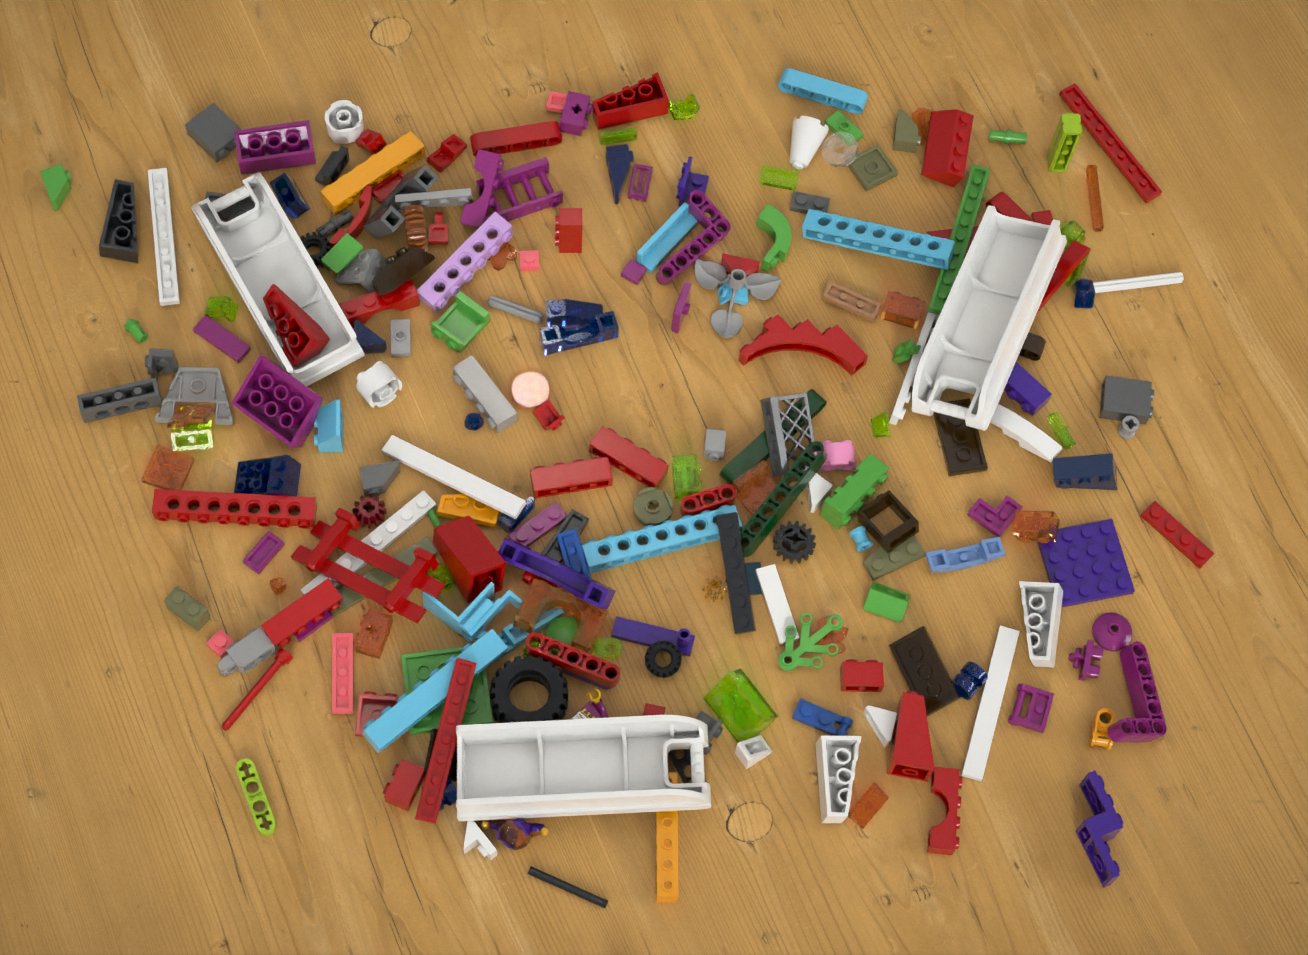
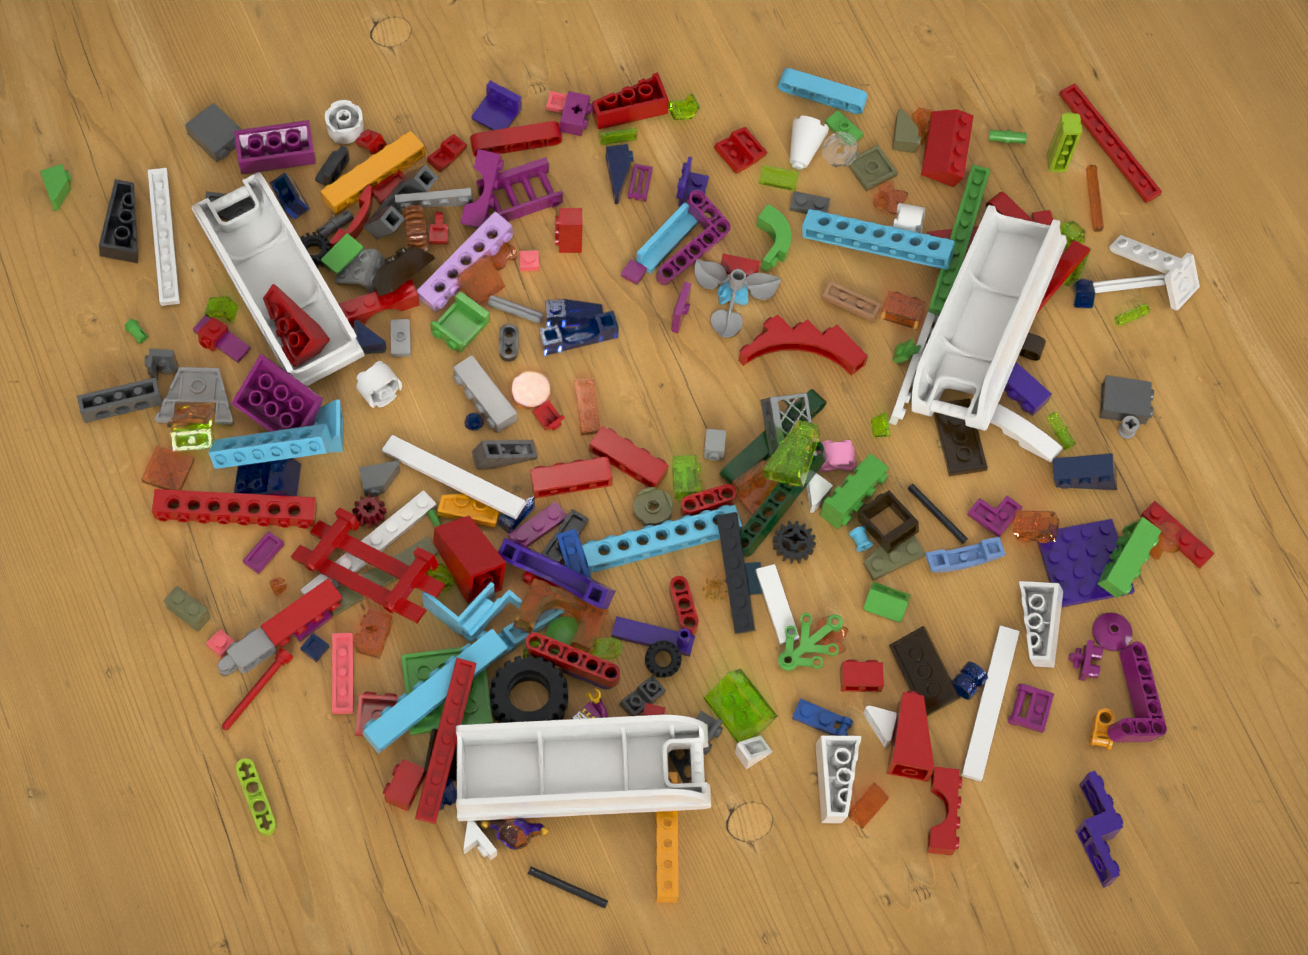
(211, 333): none -> red bracket
(270, 446): none -> medium azure brick
(314, 647): none -> clear blue plate
(480, 280): none -> clear orange tile
(498, 107): none -> dark purple bracket
(501, 453): none -> flat silver slope
(508, 343): none -> plate
(587, 406): none -> clear orange tile
(646, 692): none -> dark grey slope
(683, 596): none -> red beam
(740, 150): none -> red slope
(794, 455): none -> clear neon green wedge
(890, 197): none -> clear orange plate
(909, 217): none -> white brick
(937, 513): none -> black bar
(1129, 556): none -> bright green wedge
(1132, 314): none -> clear neon green axle
(1167, 541): none -> clear orange plate
(1180, 272): none -> white bracket

